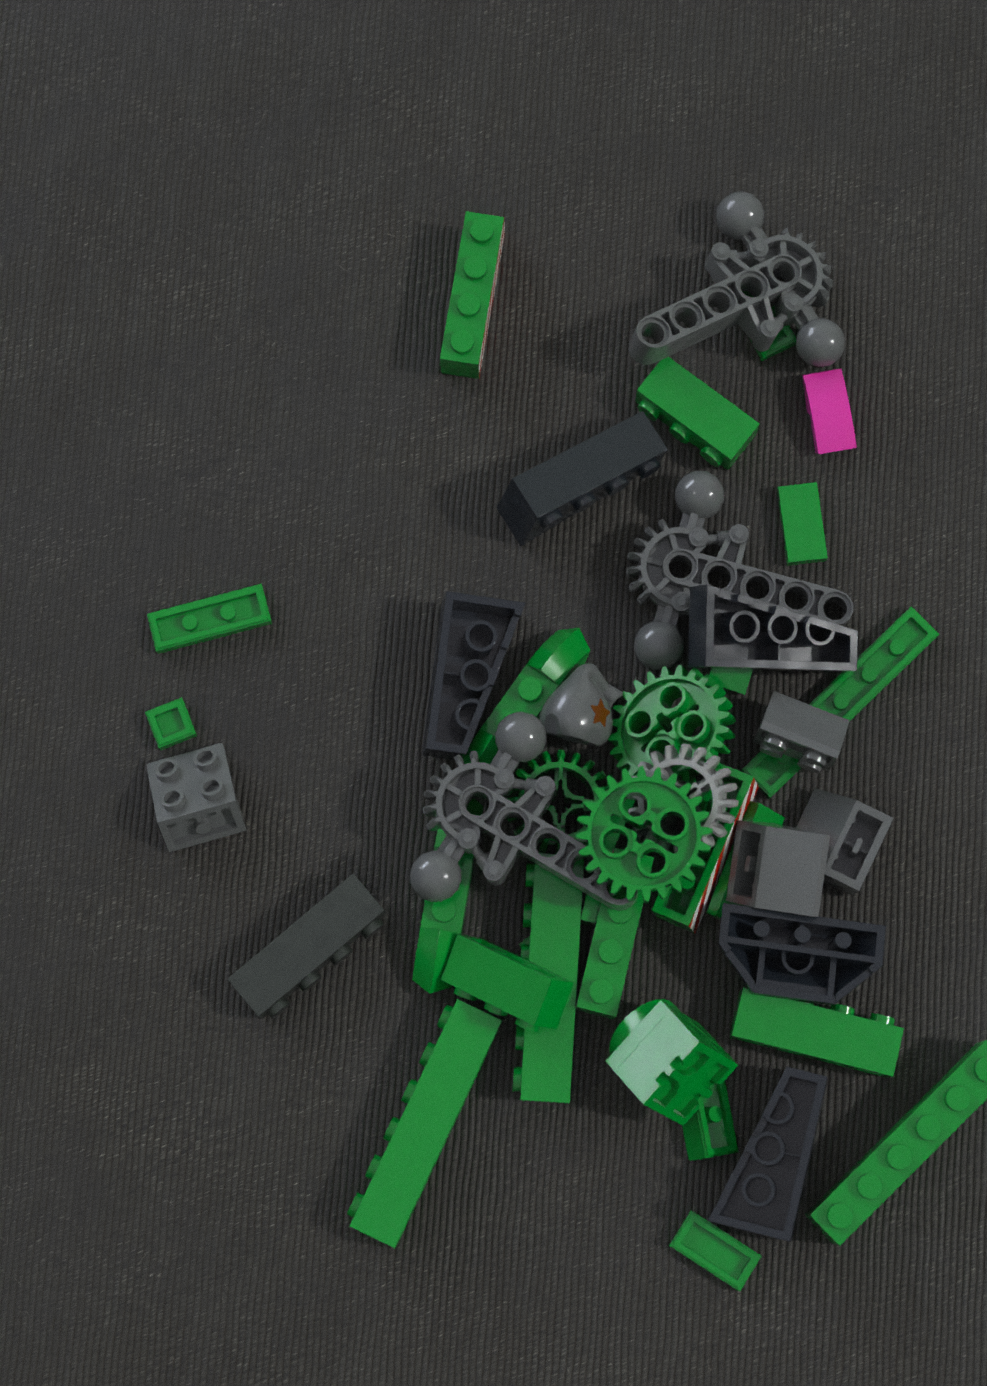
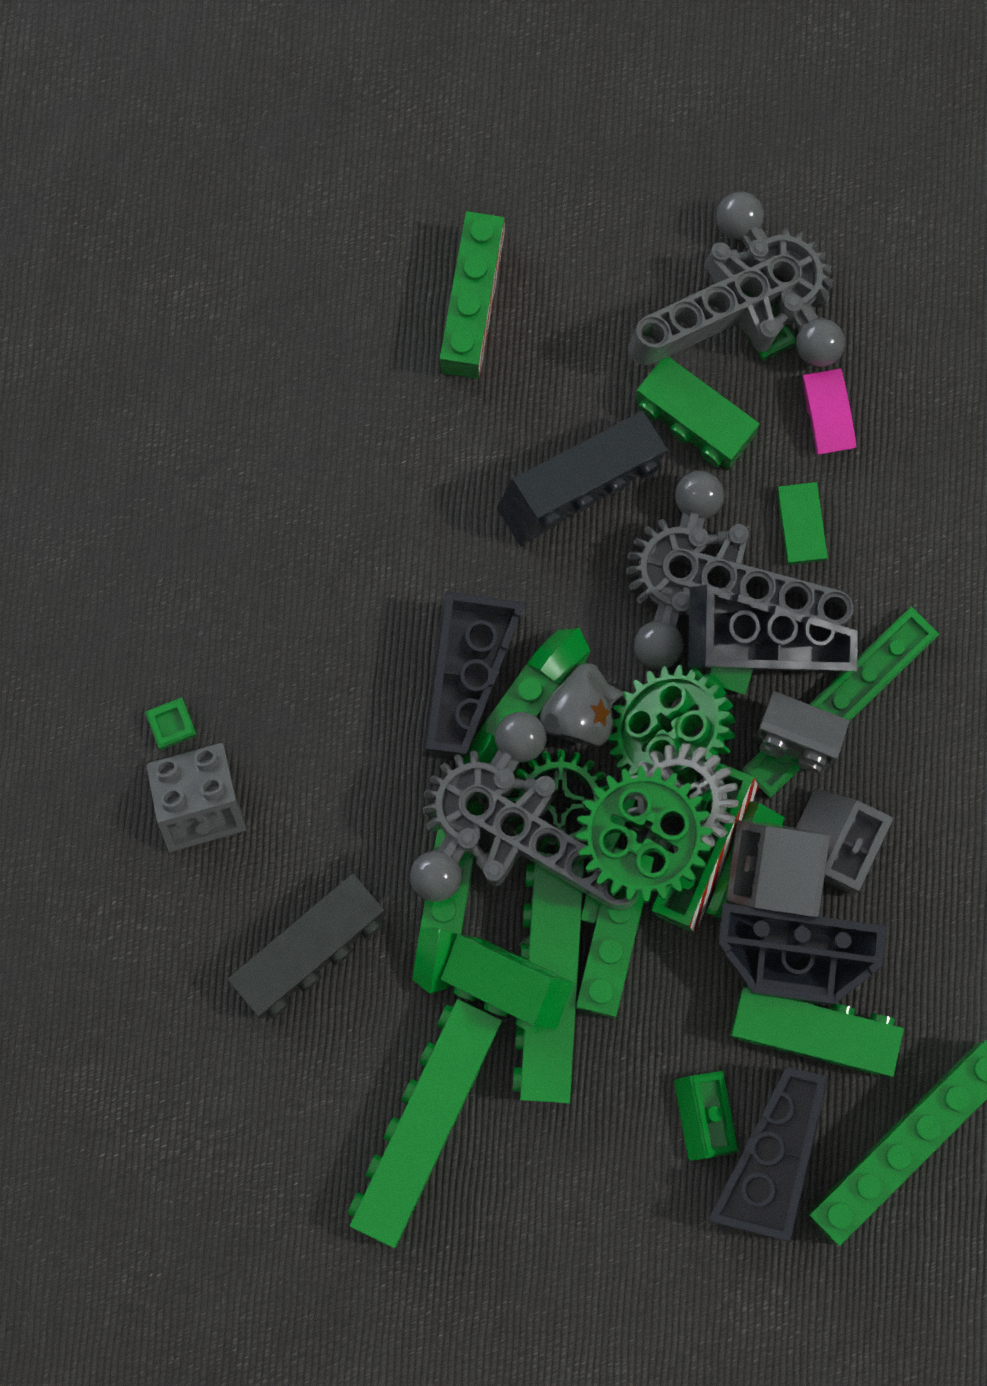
(209, 618): green tile -> none
(667, 1059): green piece -> none
(715, 1250): green tile -> none

